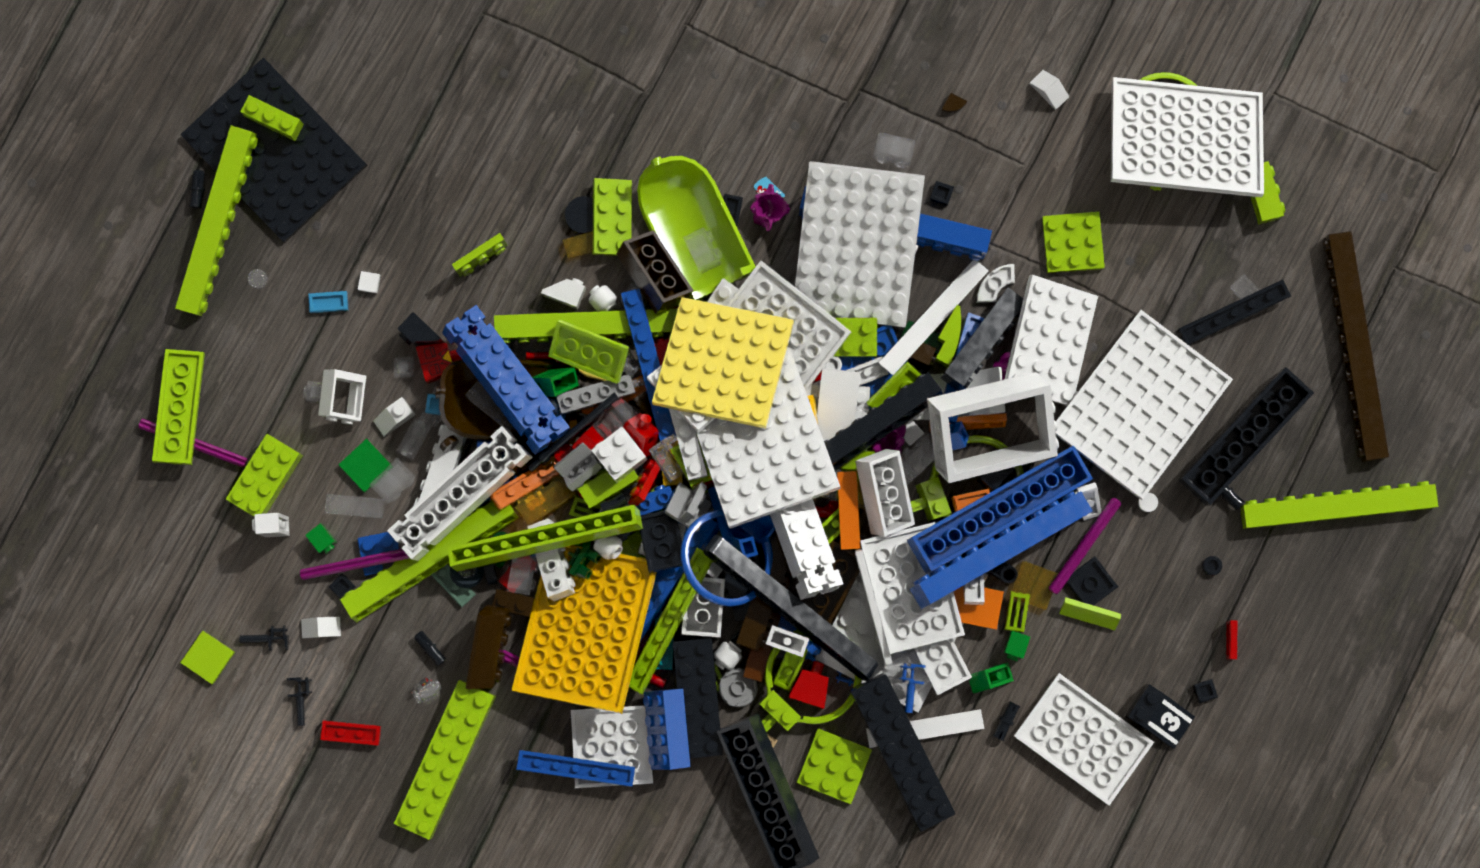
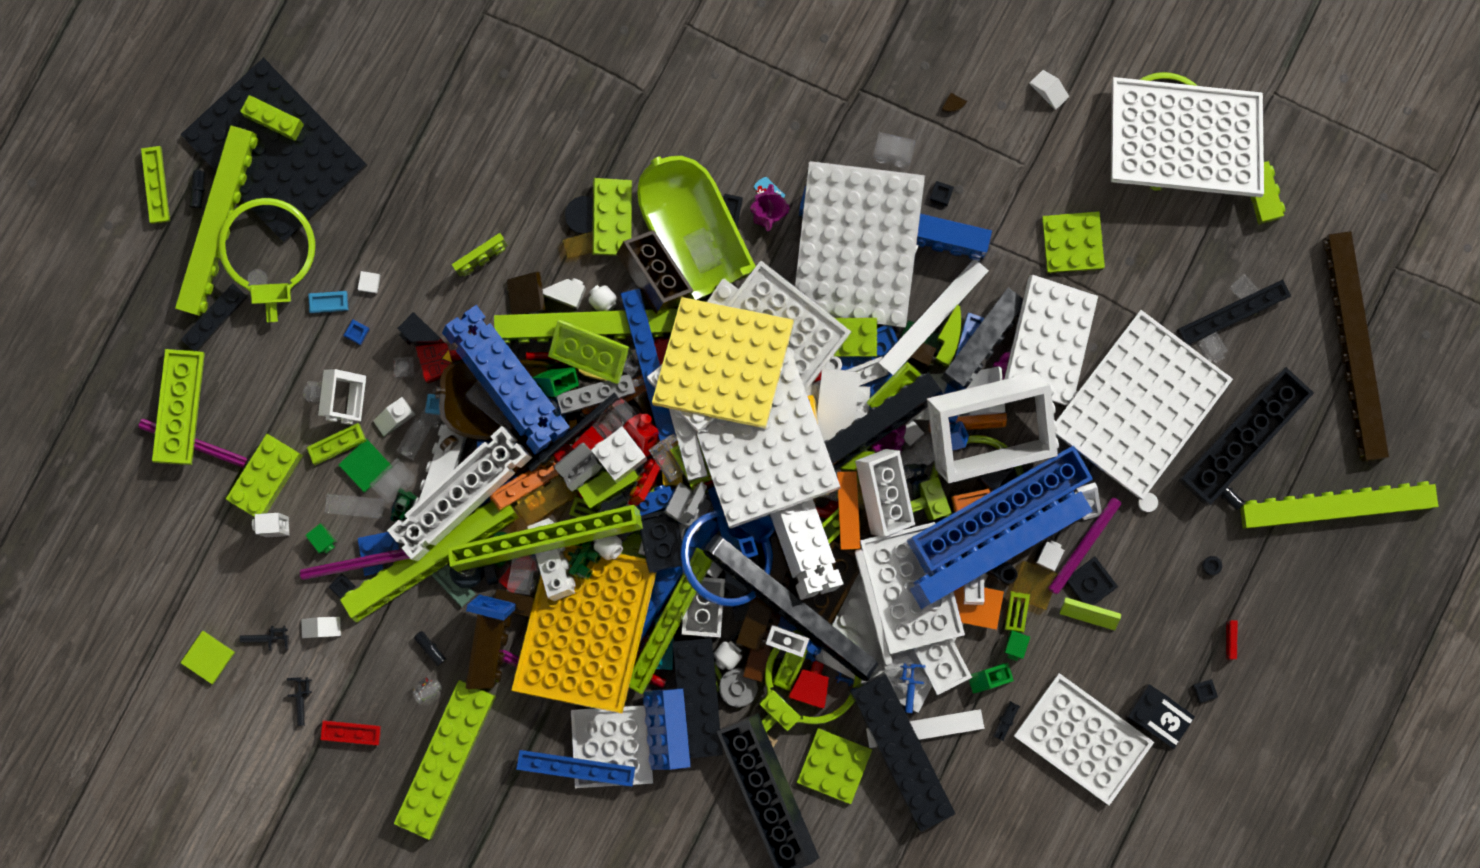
(155, 184): none -> lime plate
(214, 317): none -> black plate
(267, 293): none -> lime brick
(336, 444): none -> lime tile
(356, 332): none -> blue tile
(403, 503): none -> dark green hips
(491, 607): none -> blue tile
(526, 294): none -> dark brown tile
(915, 480): none -> black piece
(994, 283): white tile -> none
(1050, 555): none -> white brick
(1212, 347): none -> clear brick

